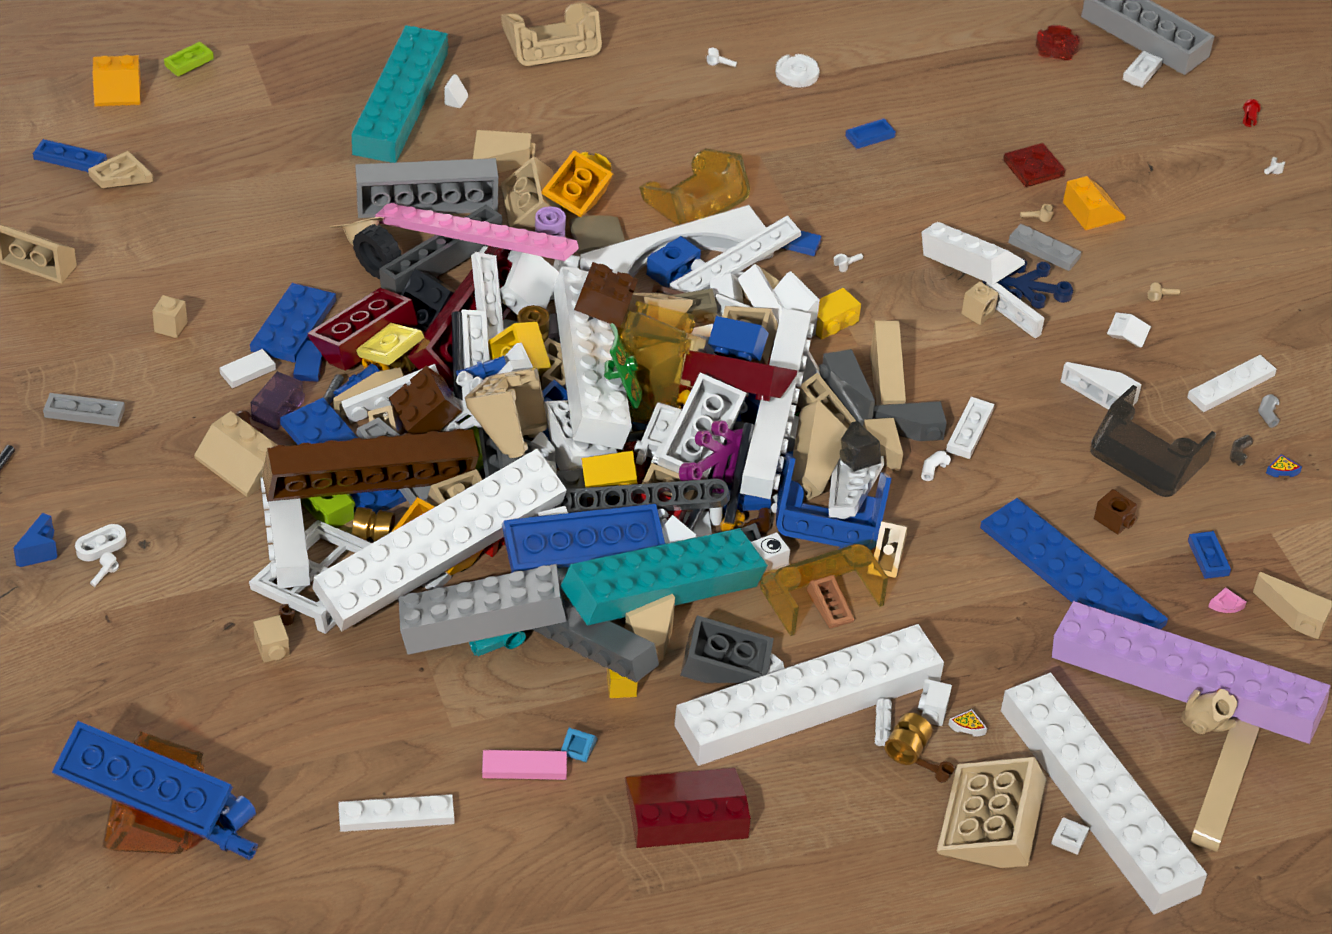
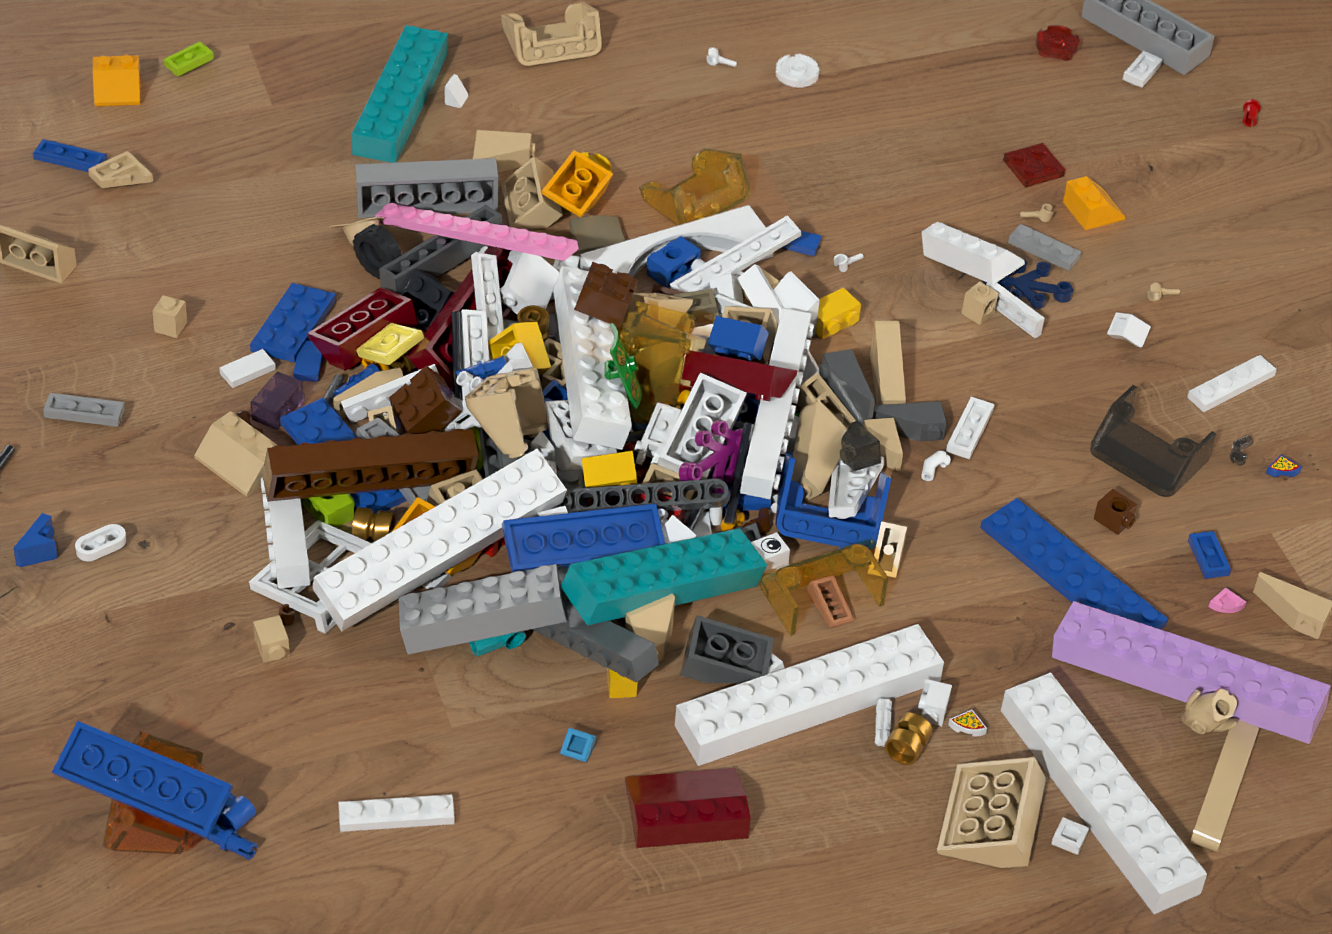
(109, 564): white hand -> none
(524, 764): bright pink tile -> none
(550, 221): lavender wheel -> none
(870, 133): blue tile -> none
(941, 772): reddish brown hand -> none
(1098, 384): white slope -> none
(1266, 410): light grey arm -> none
(1276, 168): white hand -> none

